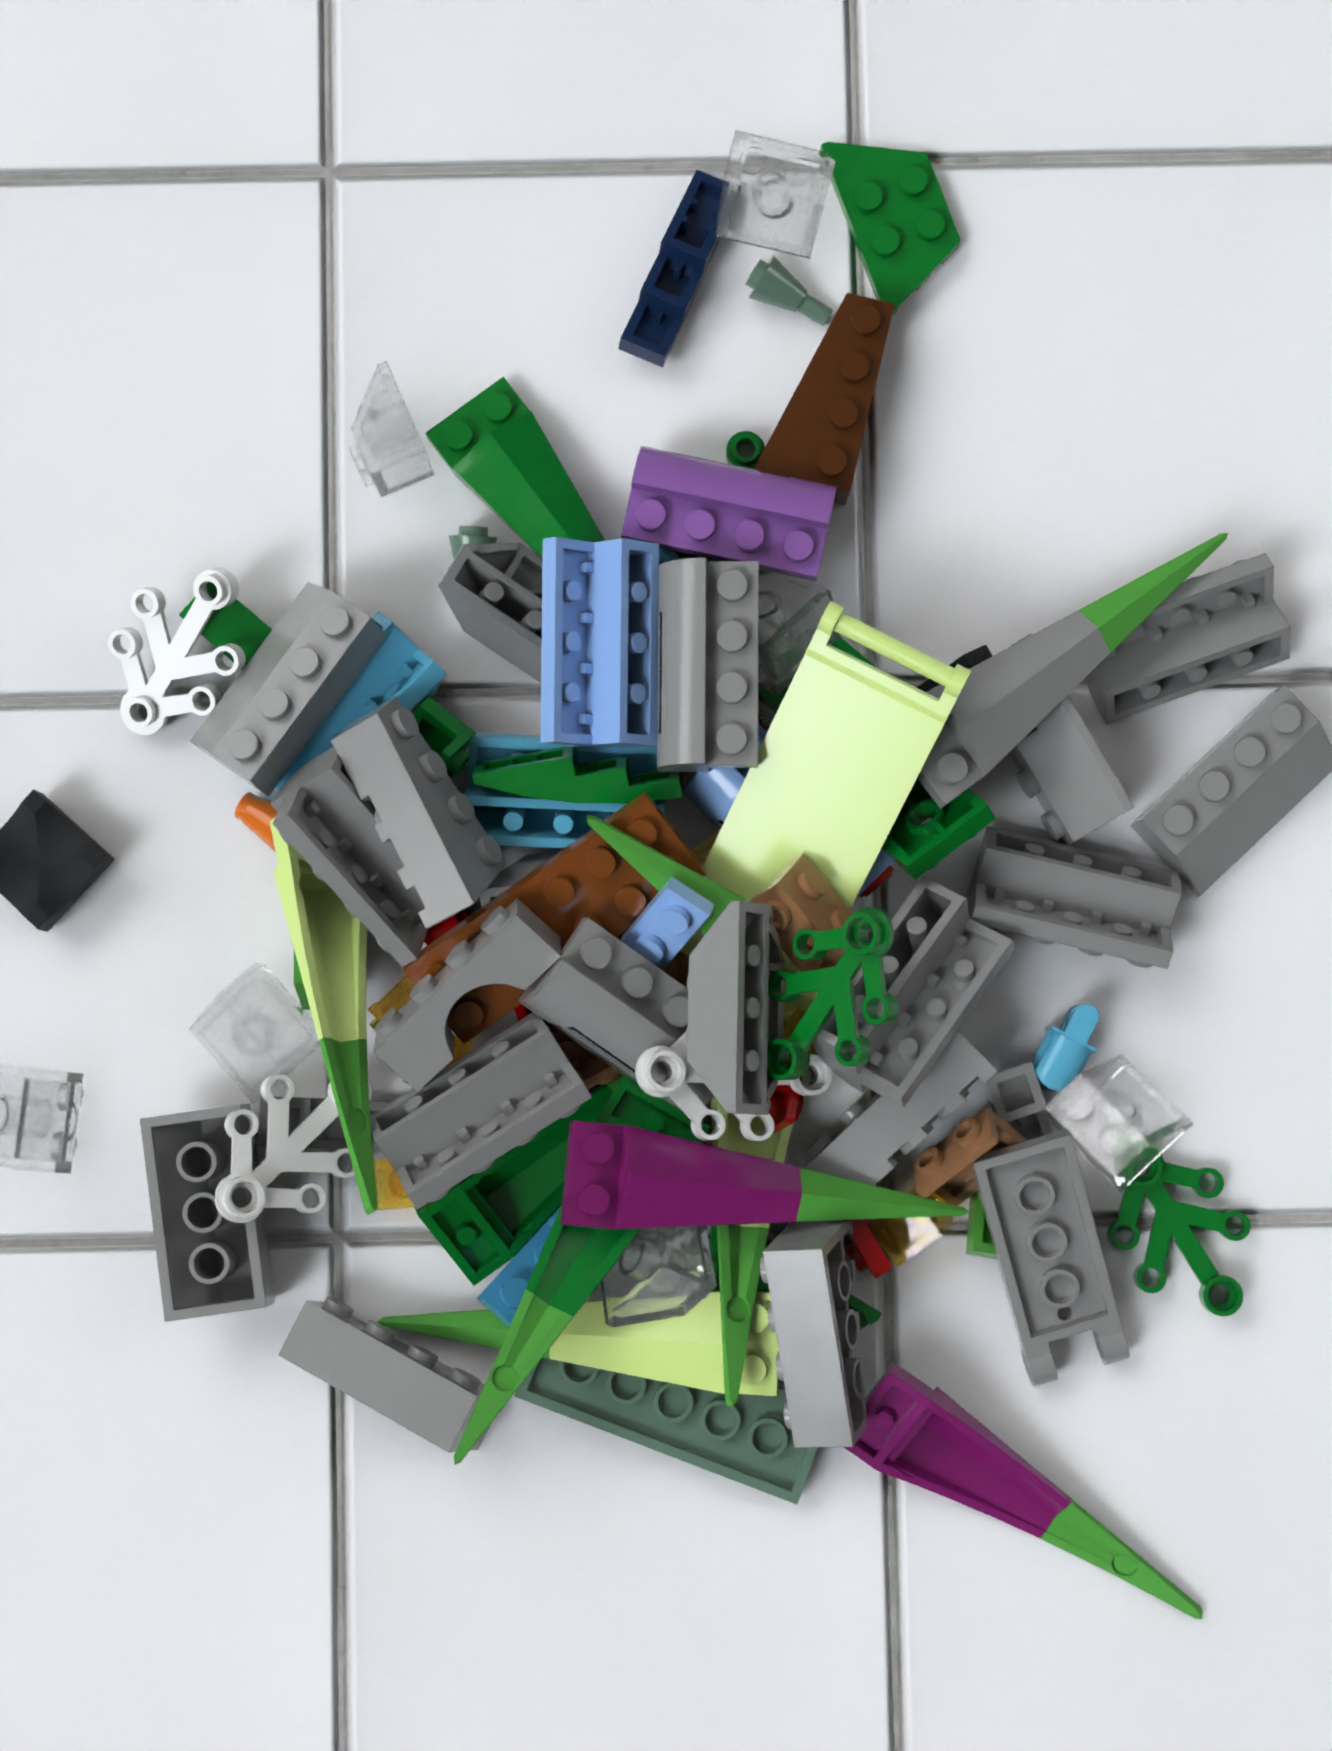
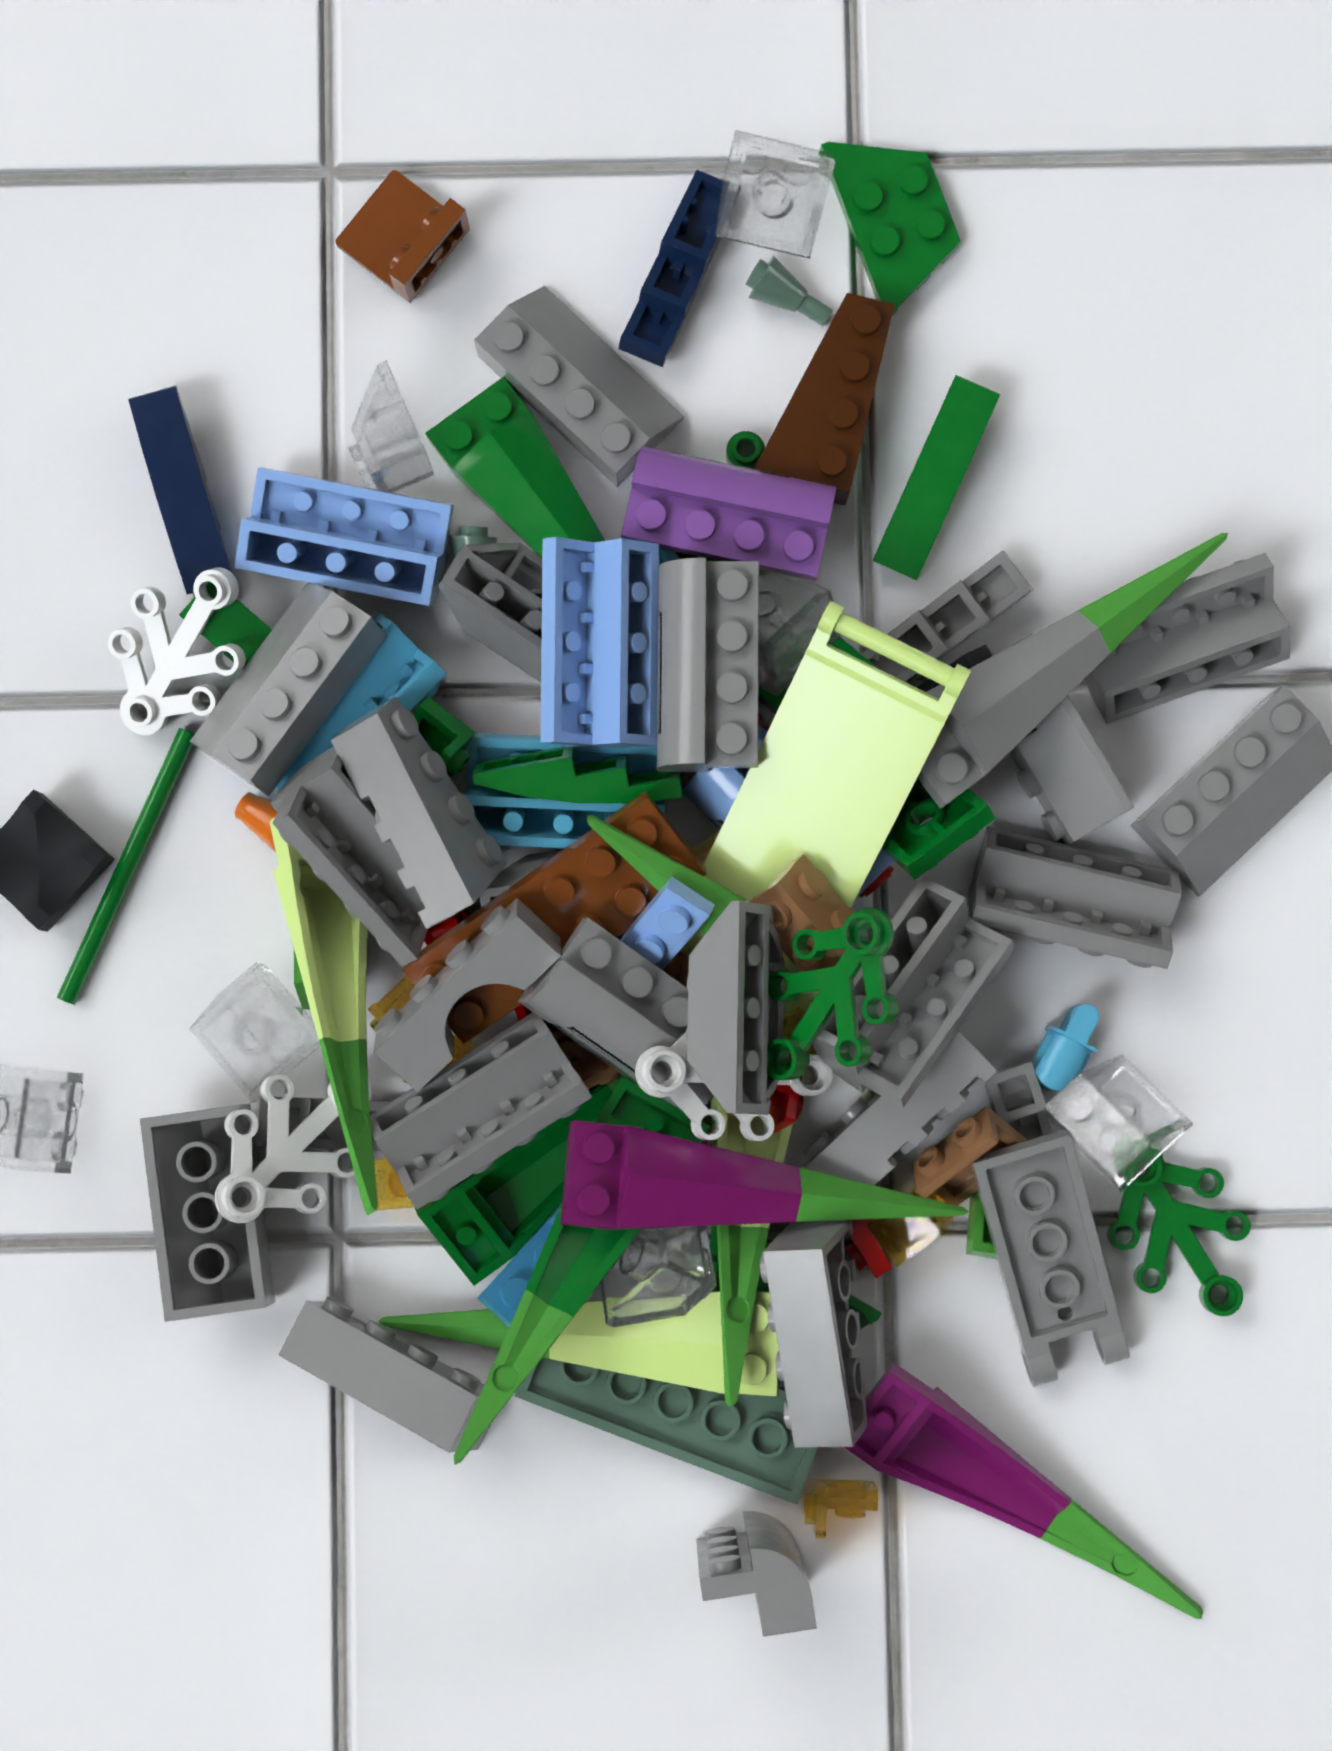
(126, 867): none -> green piece
(179, 483): none -> dark blue slope
(345, 537): none -> light blue brick
(403, 234): none -> dark orange bracket
(576, 382): none -> light grey slope
(762, 1563): none -> light grey brick
(847, 1497): none -> clear yellow bracket
(936, 477): none -> green slope
(957, 614): none -> light grey slope

